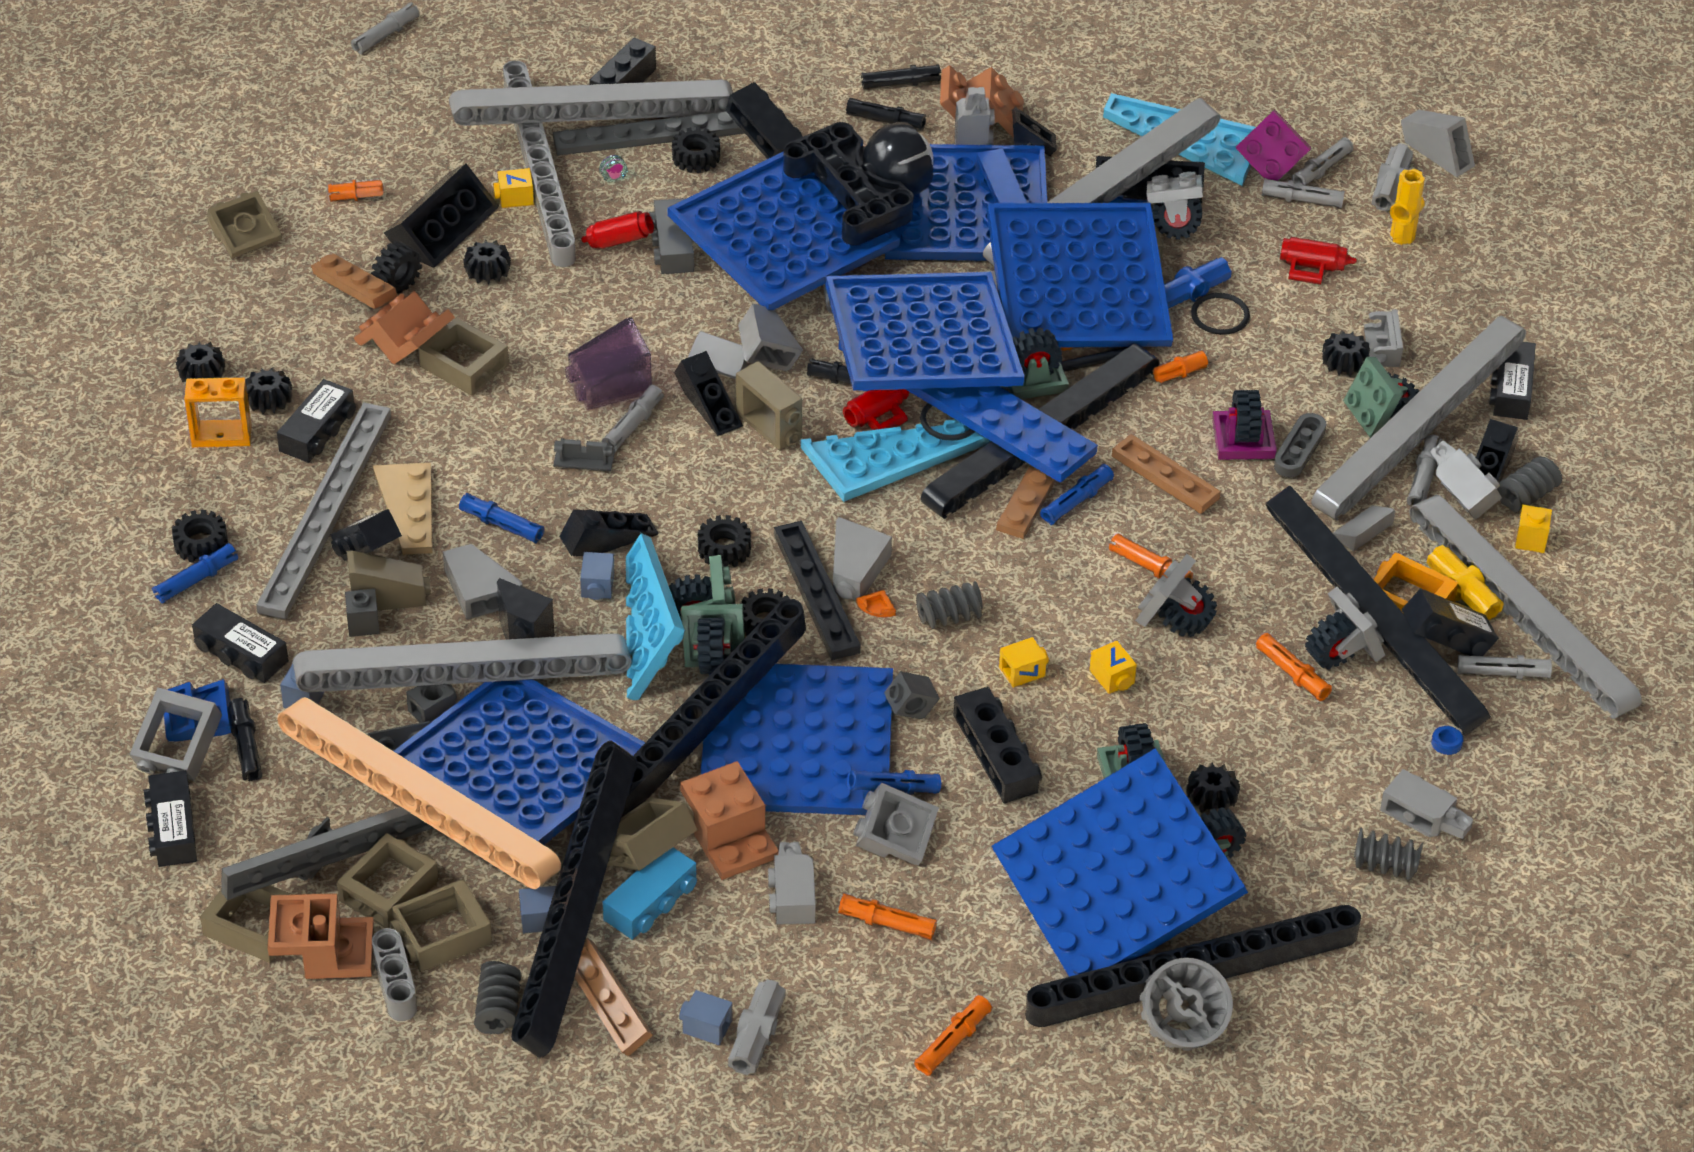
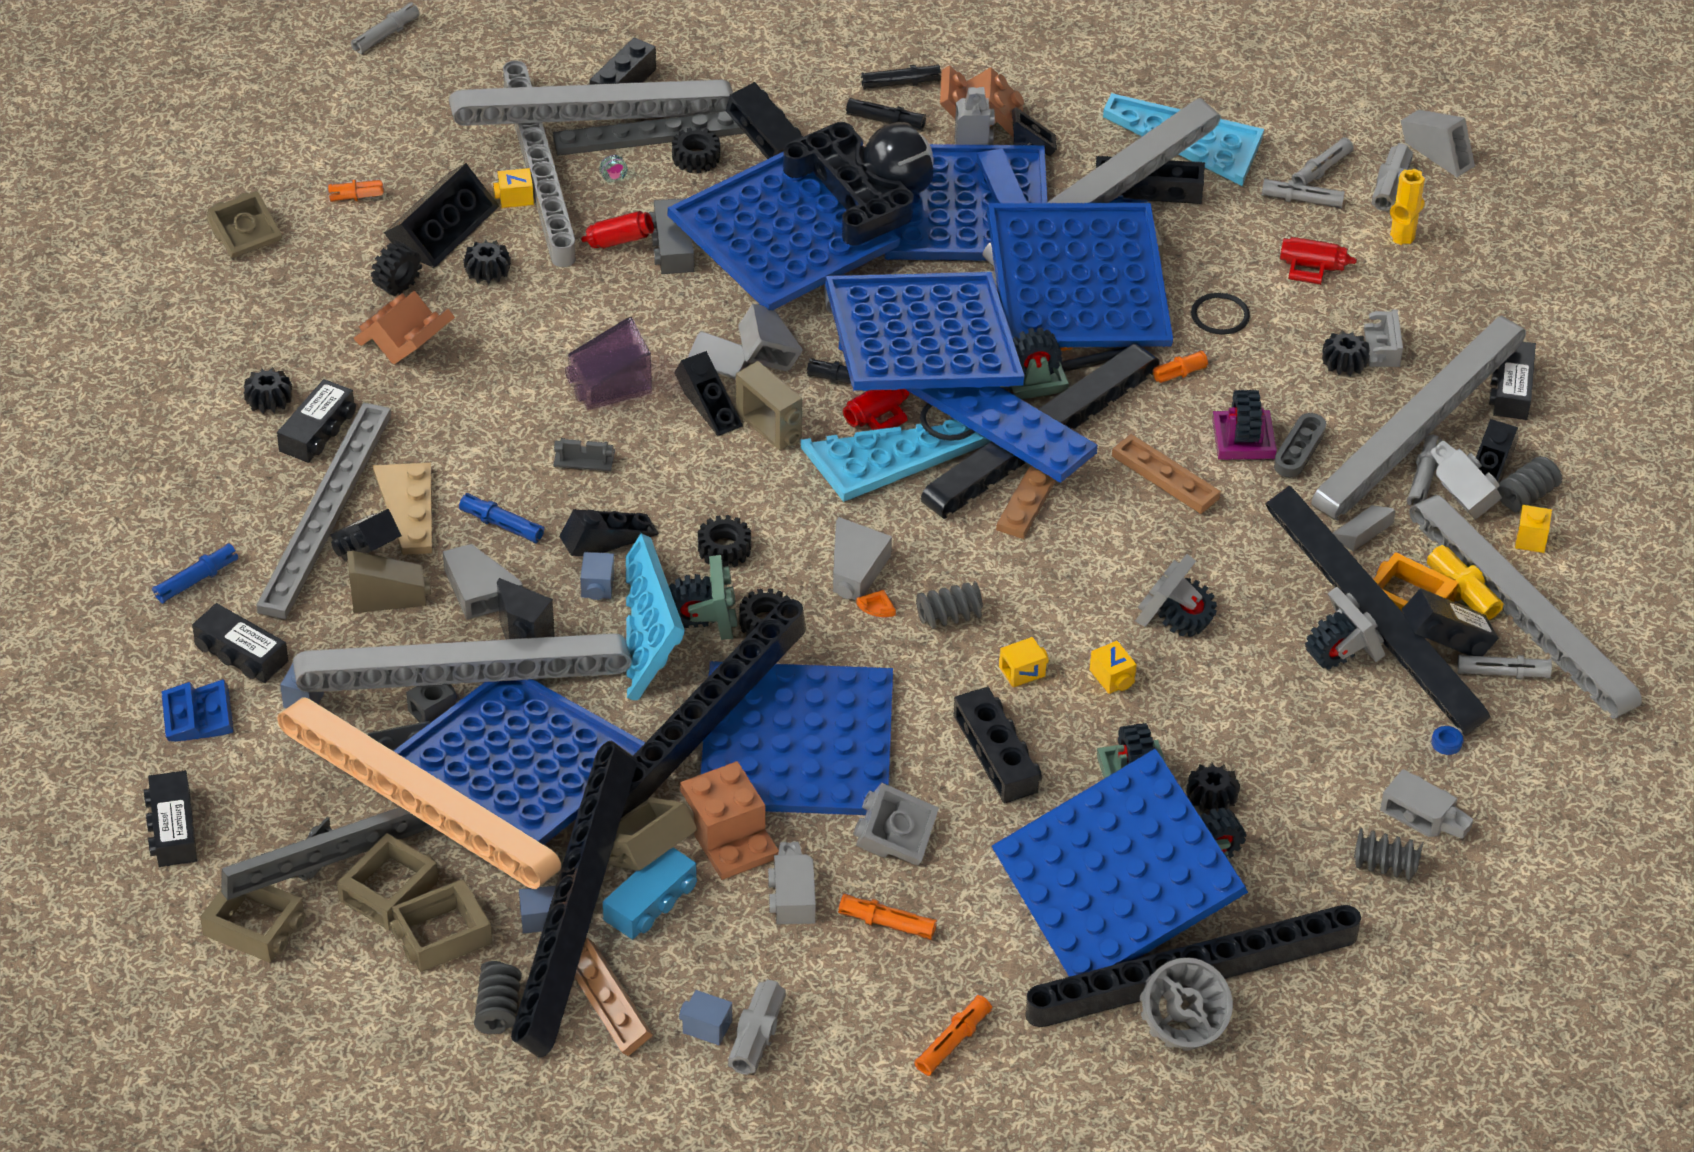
(181, 705): light grey window -> none
(194, 525): black tyre -> none
(200, 362): black gear -> none
(206, 432): light orange window -> none
(243, 730): black pin -> none
(313, 928): nougat bracket -> none
(354, 281): medium nougat plate -> none
(362, 612): dark grey brick -> none
(394, 974): light grey beam -> none
(477, 374): dark tan window -> none
(639, 411): light grey pin -> none
(711, 634): plate -> none
(817, 590): black plate -> none
(911, 695): dark grey brick -> none
(918, 782): blue pin -> none
(1086, 487): blue pin -> none
(1142, 556): orange pin -> none
(1176, 203): plate -> none
(1193, 283): blue piece -> none
(1273, 147): magenta plate -> none
(1302, 673): orange pin -> none
(1377, 395): sand green plate -> none

